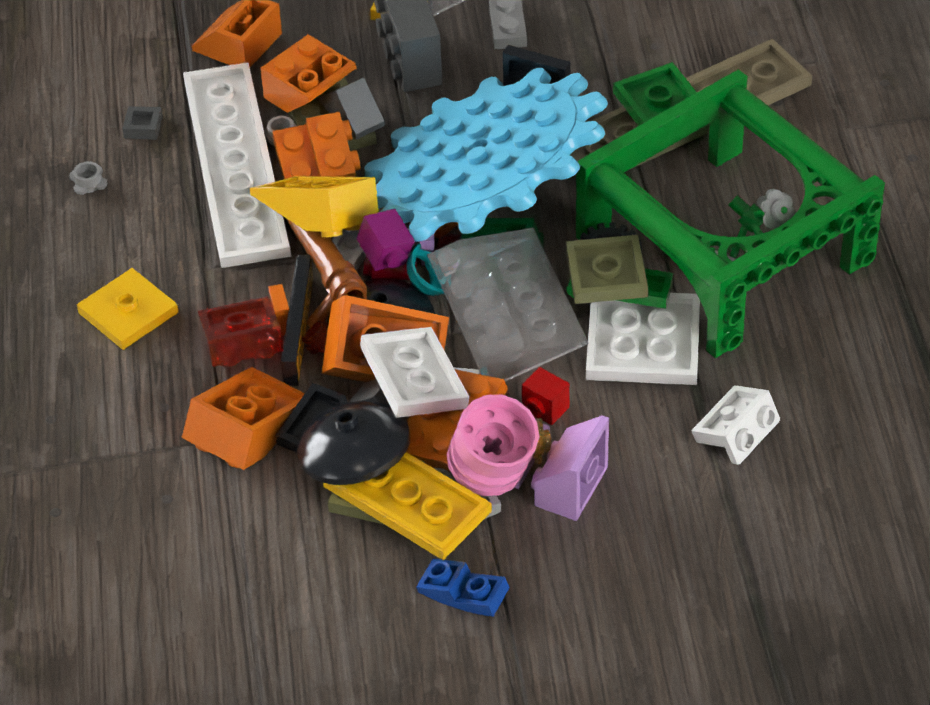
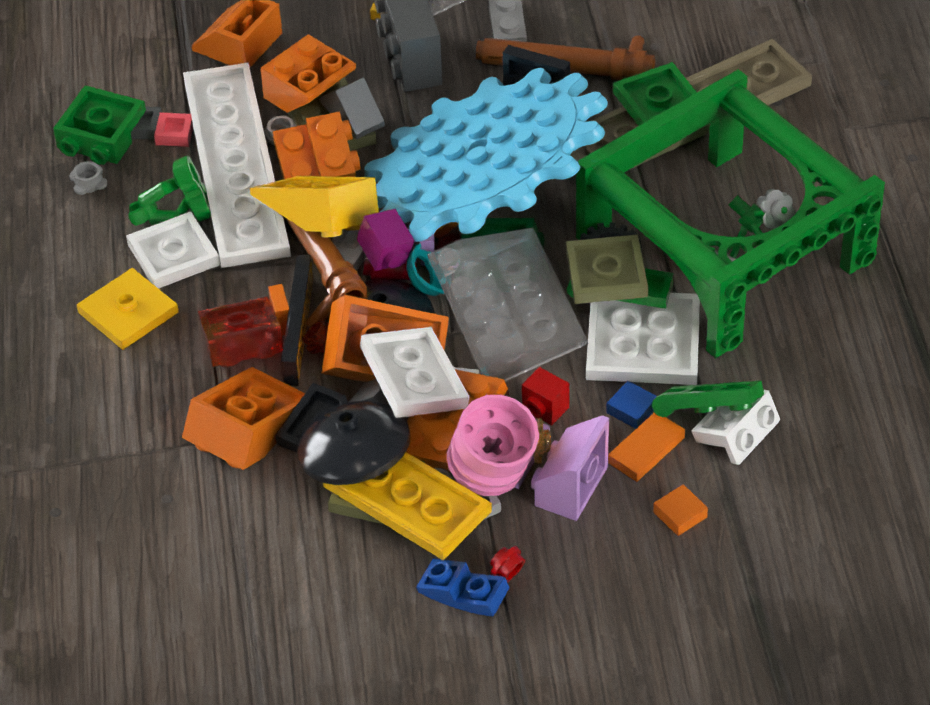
(98, 125): none -> green plate
(173, 129): none -> coral tile
(173, 250): none -> white plate
(184, 178): none -> green piece
(507, 563): none -> red plate
(609, 63): none -> dark orange cylinder
(631, 404): none -> blue tile
(646, 446): none -> orange tile
(680, 510): none -> orange tile
(708, 396): none -> green plate

